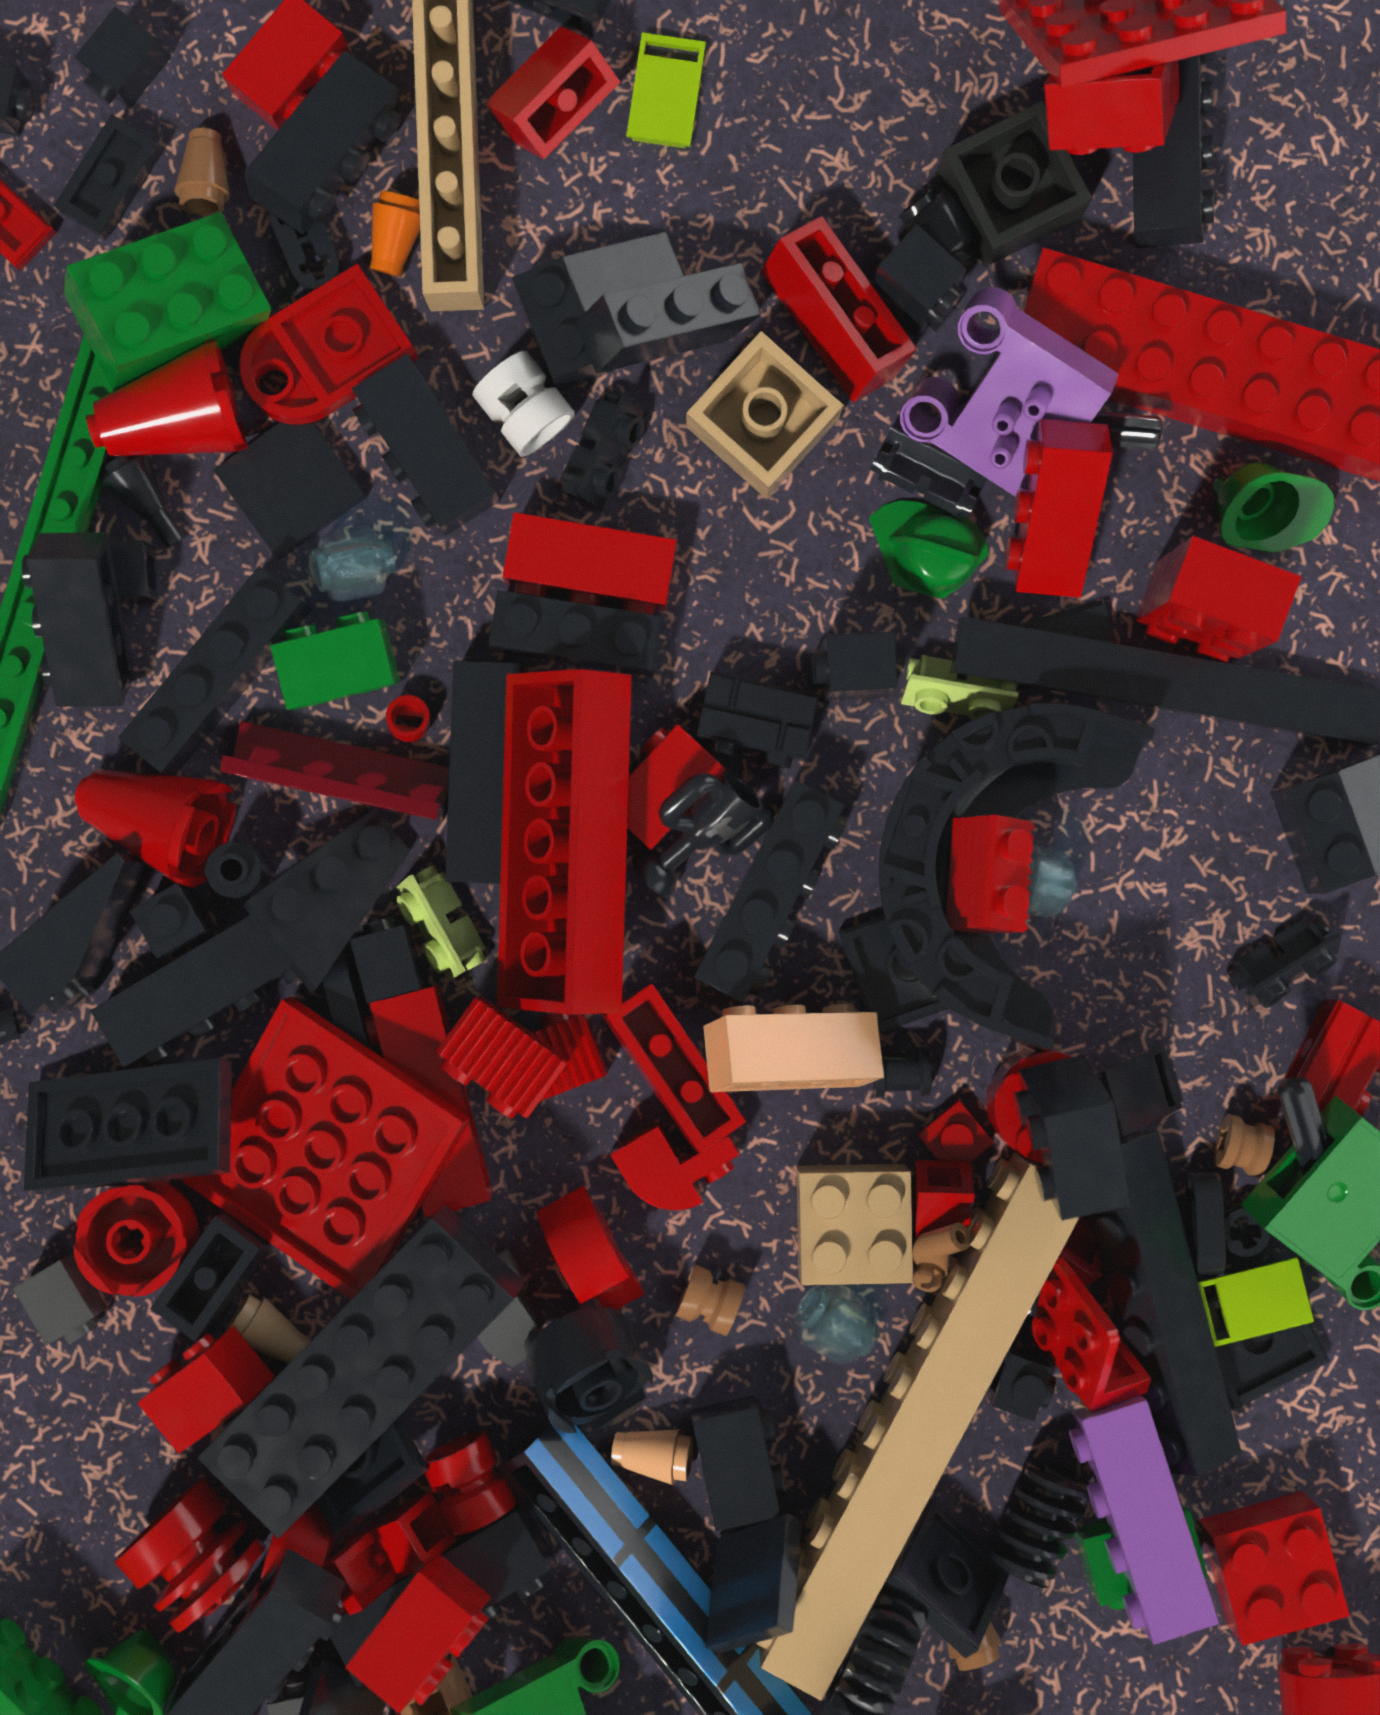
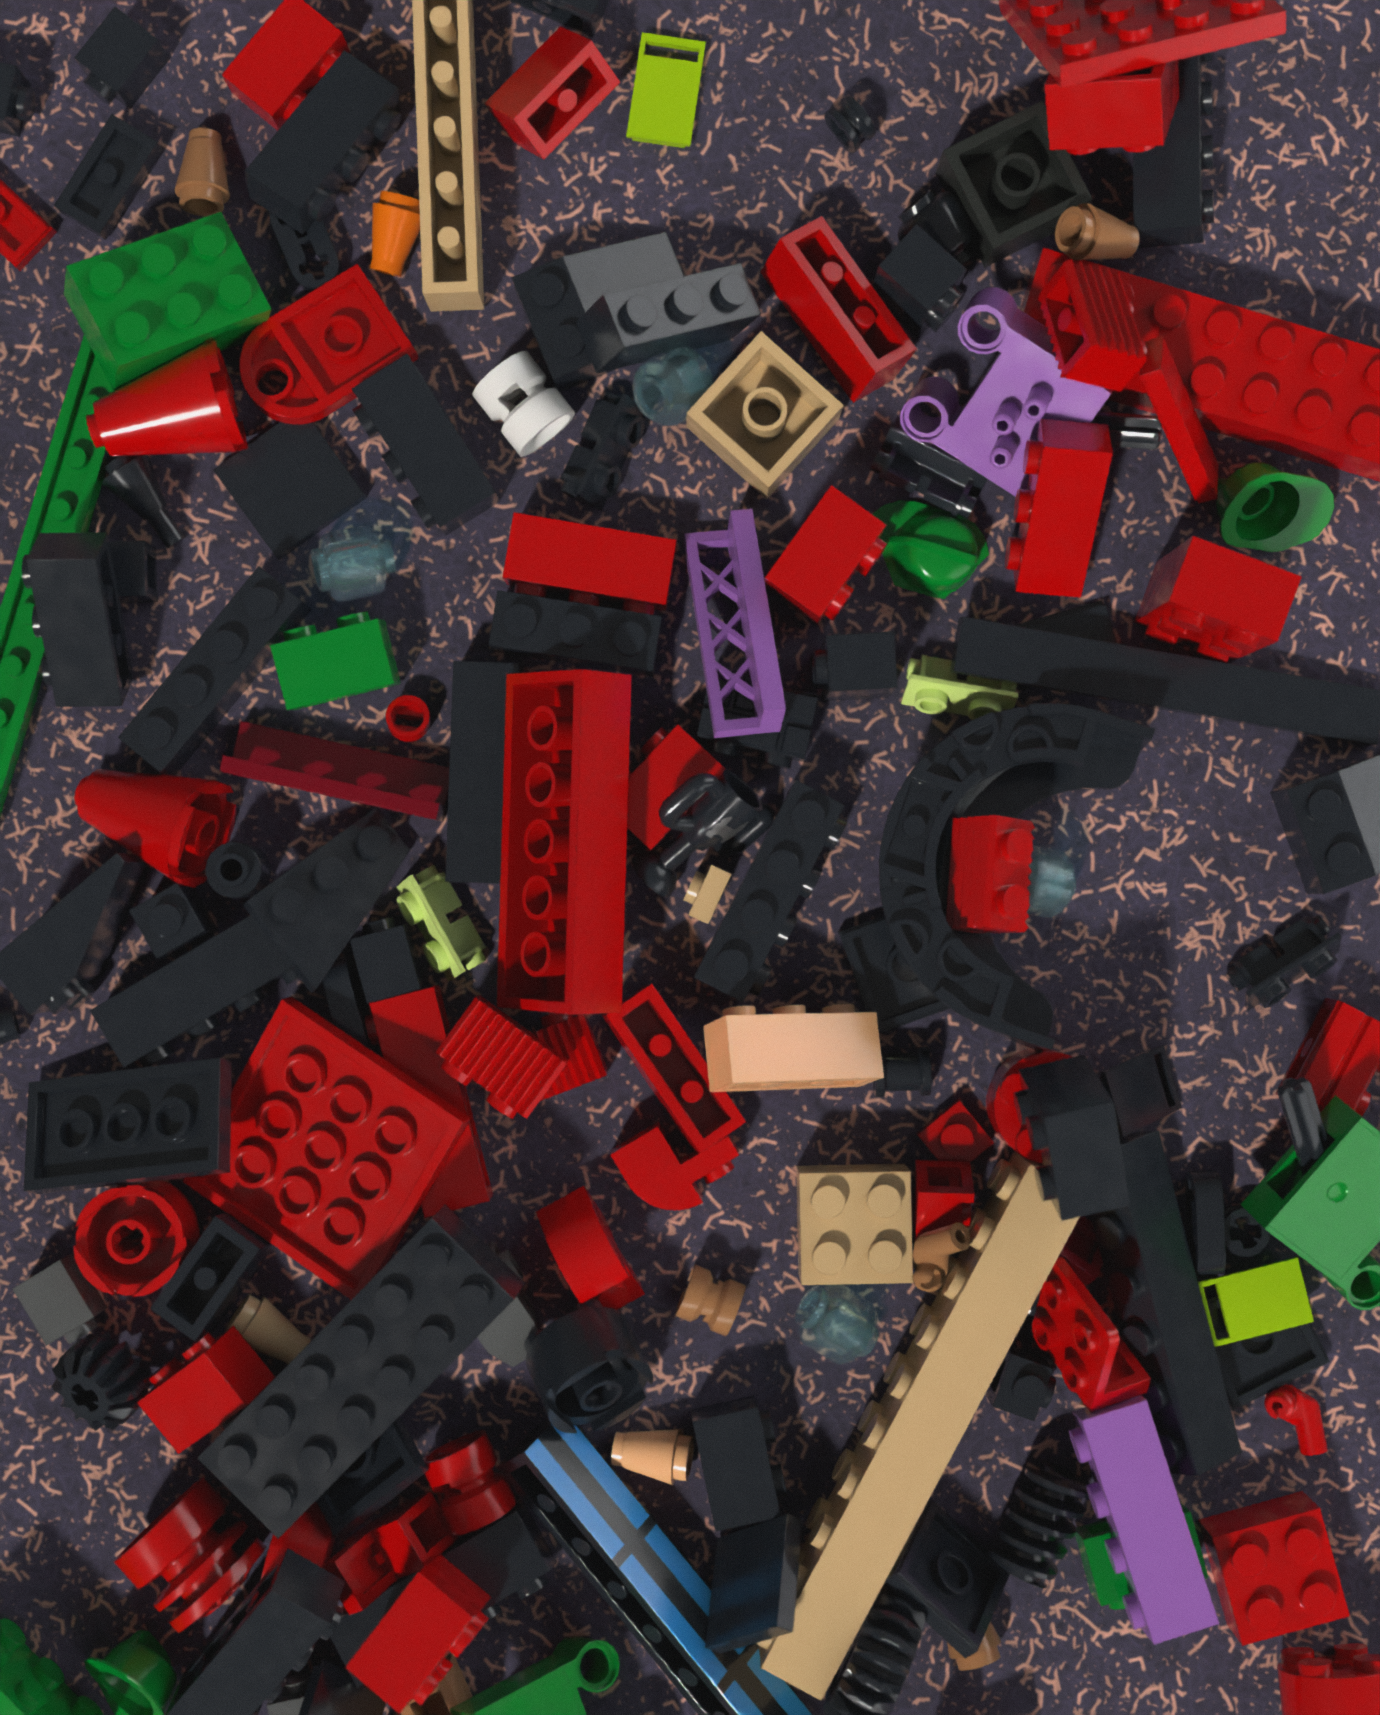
(100, 1381): none -> black gear
(671, 385): none -> clear light blue head
(706, 892): none -> tan plate
(755, 623): none -> medium lavender fence
(825, 556): none -> red brick
(850, 123): none -> black bush
(1092, 326): none -> red brick
(1093, 234): none -> medium nougat cone
(1180, 421): none -> red tile
(1244, 1145): medium nougat wheel -> none
(1302, 1412): none -> red arm

